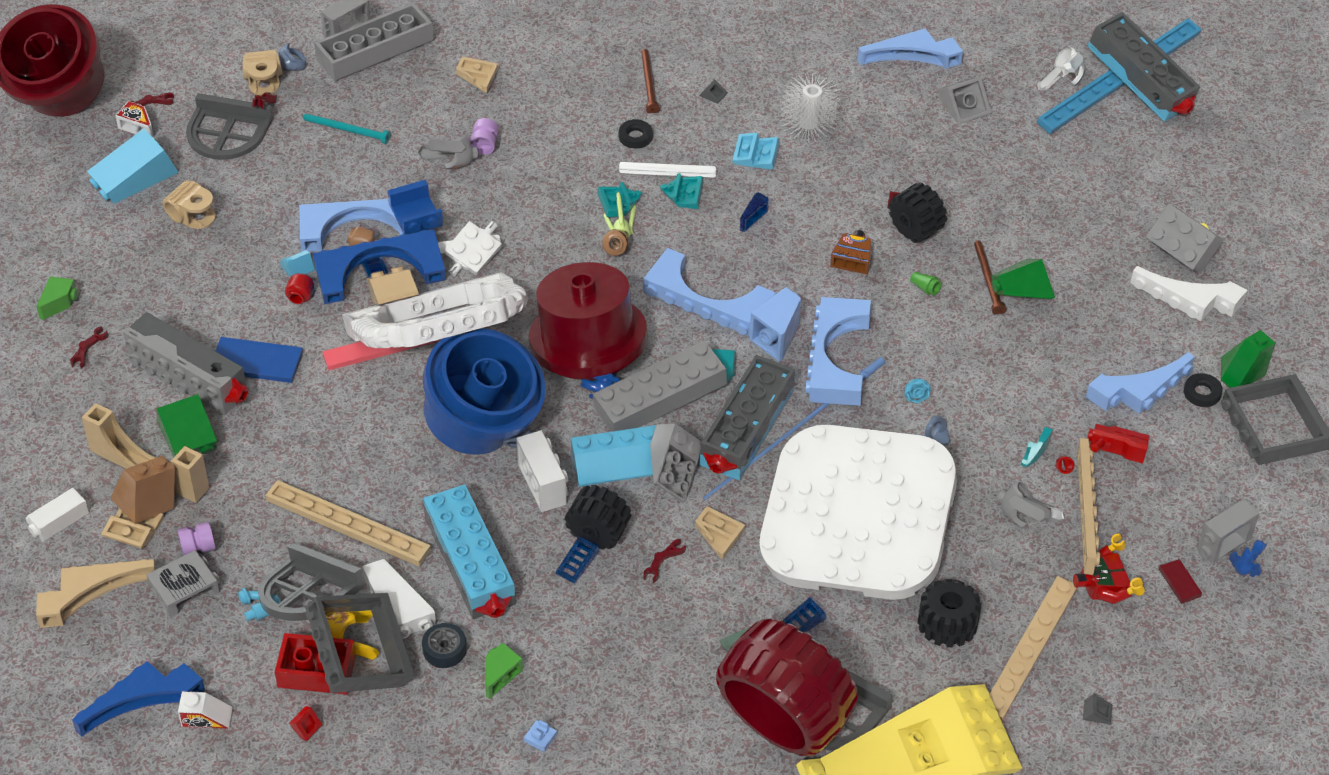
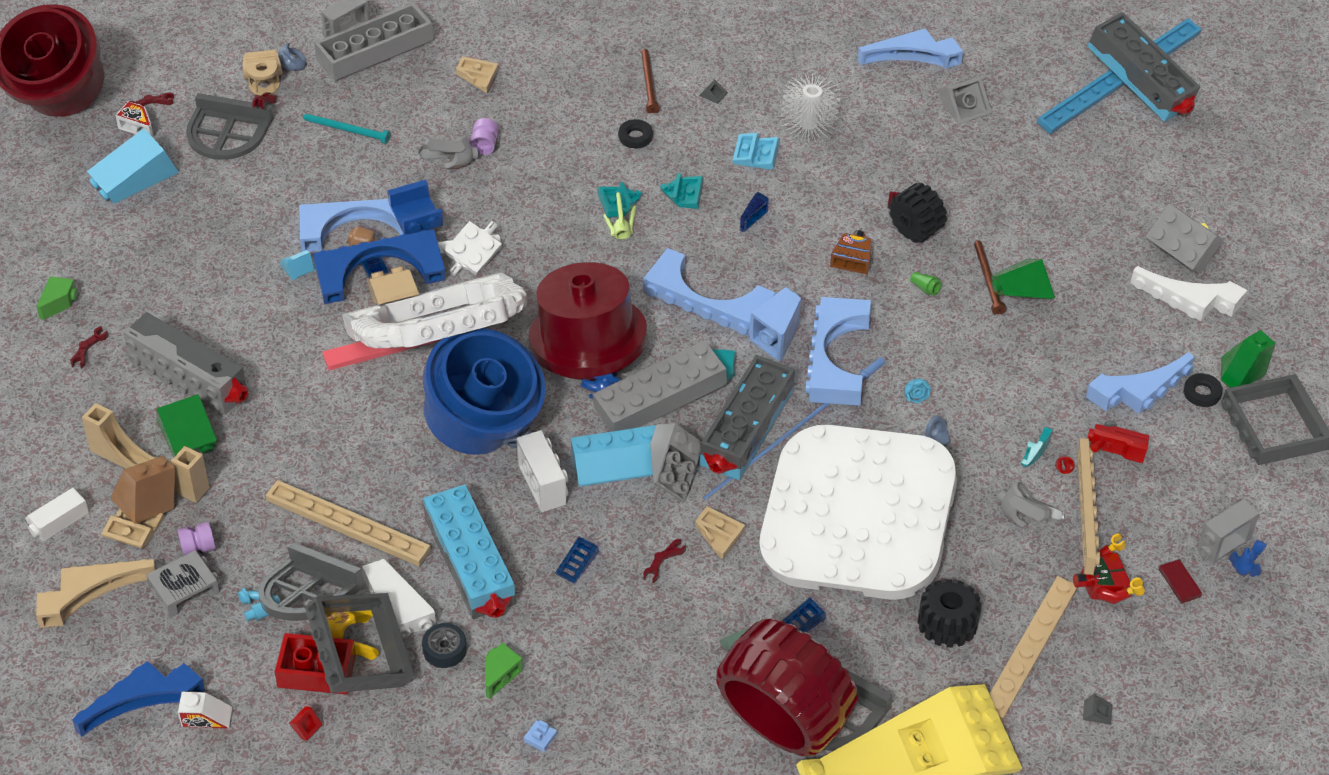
(183, 205): tan piece -> none
(262, 359): blue tile -> none
(299, 288): red head -> none
(598, 516): black wheel -> none
(608, 243): medium nougat head -> none
(667, 169): white axle -> none
(1066, 61): white piece -> none

